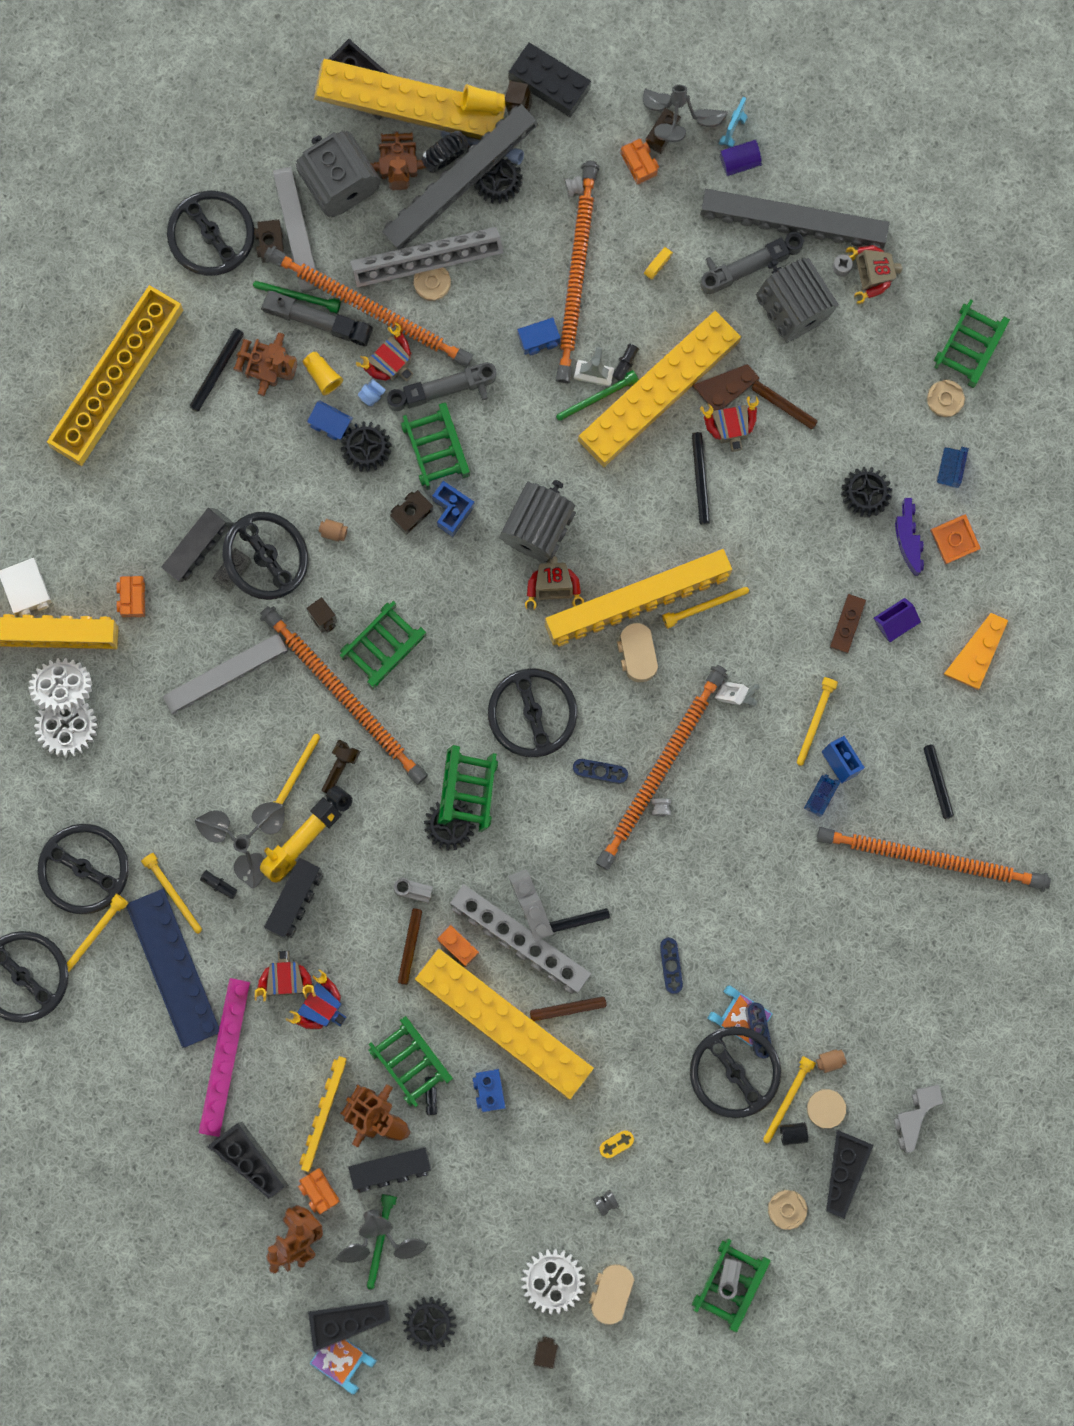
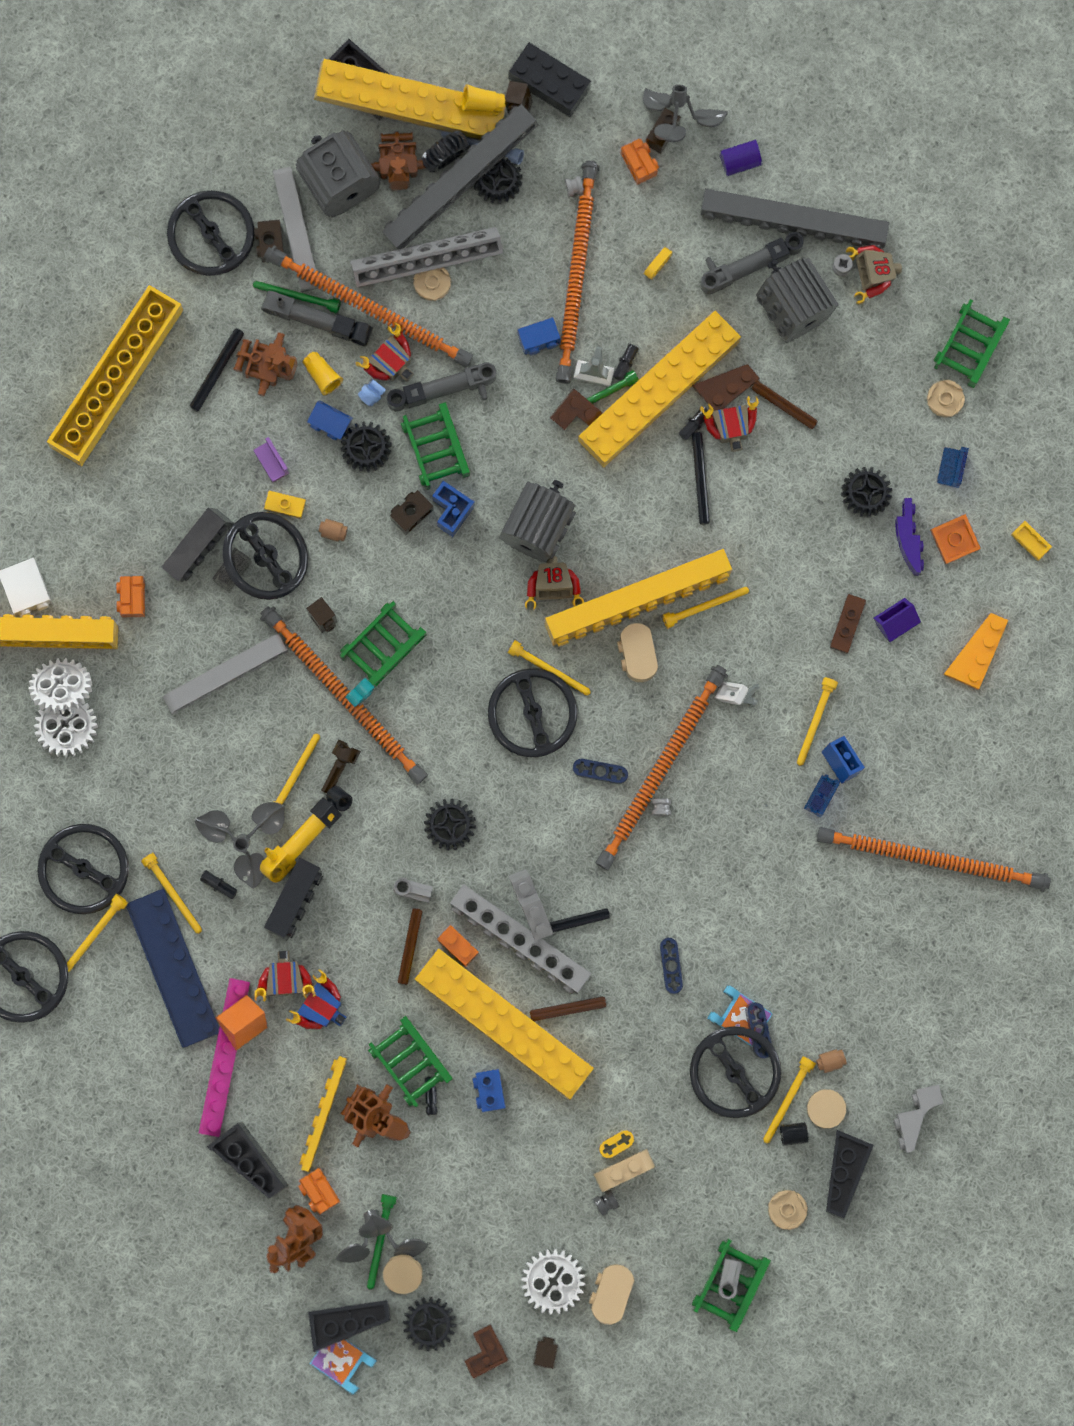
(242, 1021): none -> orange slope
(271, 461): none -> medium lavender panel
(285, 504): none -> yellow plate
(360, 692): none -> teal piece
(390, 1168): black brick -> none
(402, 1274): none -> tan tile
(449, 794): green fence -> none
(490, 1355): none -> reddish brown plate
(518, 650): none -> yellow piece
(574, 406): none -> reddish brown plate
(624, 1170): none -> tan brick
(693, 424): none -> black axle
(736, 116): medium azure flag -> none
(938, 781): black axle -> none
(1031, 540): none -> yellow plate

